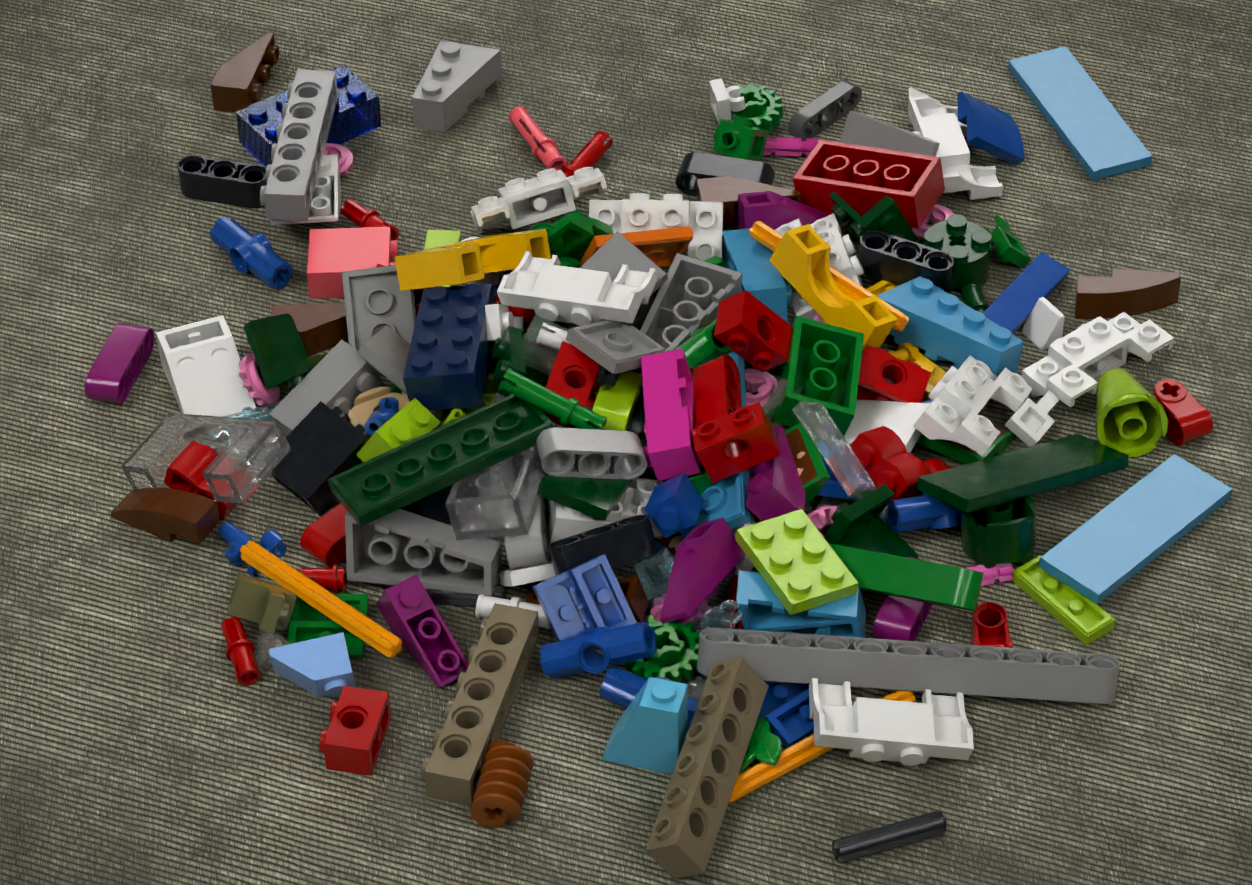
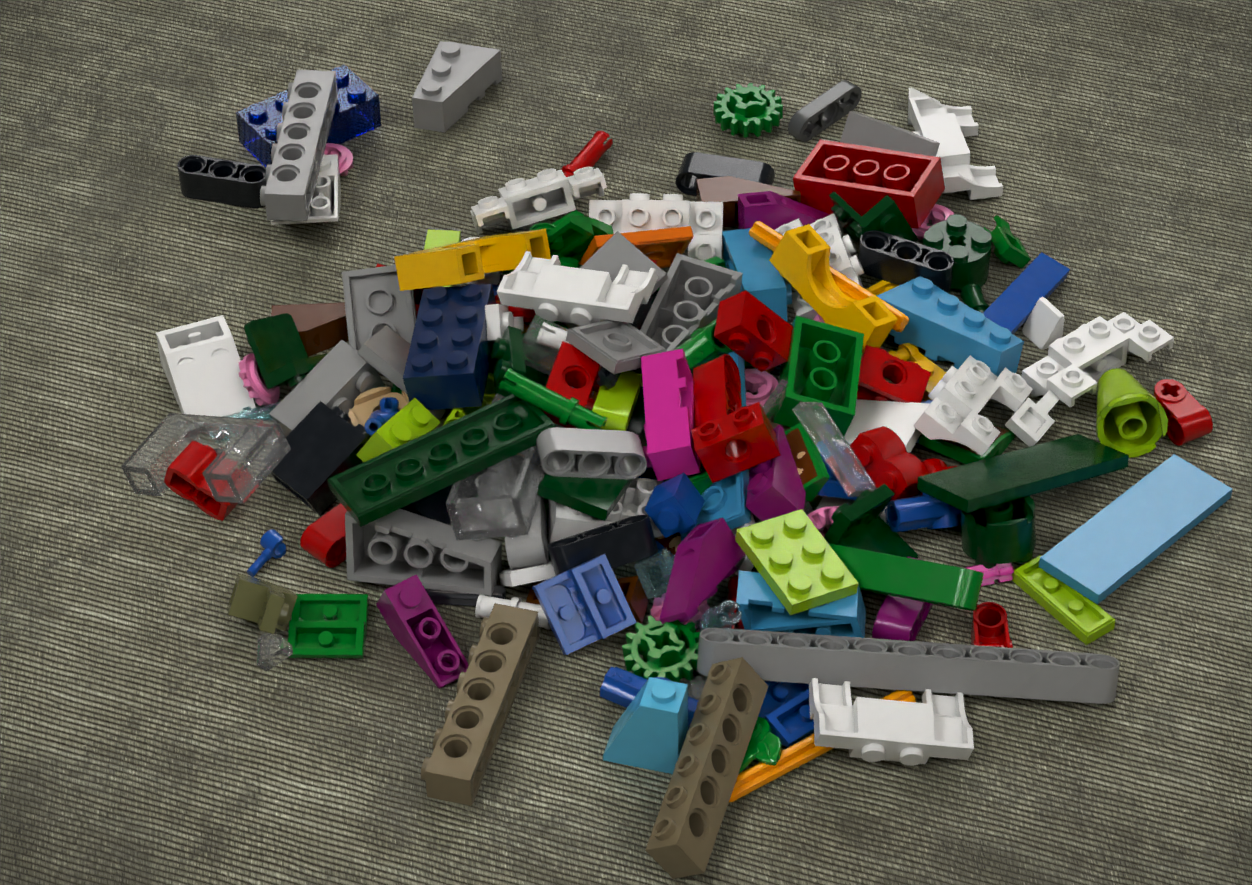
(119, 363): magenta beam -> none
(168, 513): reddish brown slope -> none
(236, 539): blue arm -> none
(240, 651): red axle -> none
(244, 75): reddish brown slope -> none
(251, 253): blue piece -> none
(315, 664): light blue slope -> none
(321, 599): light orange axle -> none
(329, 578): red pin -> none
(345, 250): coral brick -> none
(356, 730): red brick -> none
(366, 218): red axle -> none
(501, 785): dark orange piece -> none
(523, 122): coral pin -> none
(617, 645): blue piece -> none
(725, 100): white tile -> none
(740, 139): green brick -> none
(789, 146): dark pink axle -> none
(888, 836): black axle -> none
(990, 129): blue slope -> none
(1080, 113): dark azure tile -> none
(1126, 292): reddish brown slope -> none

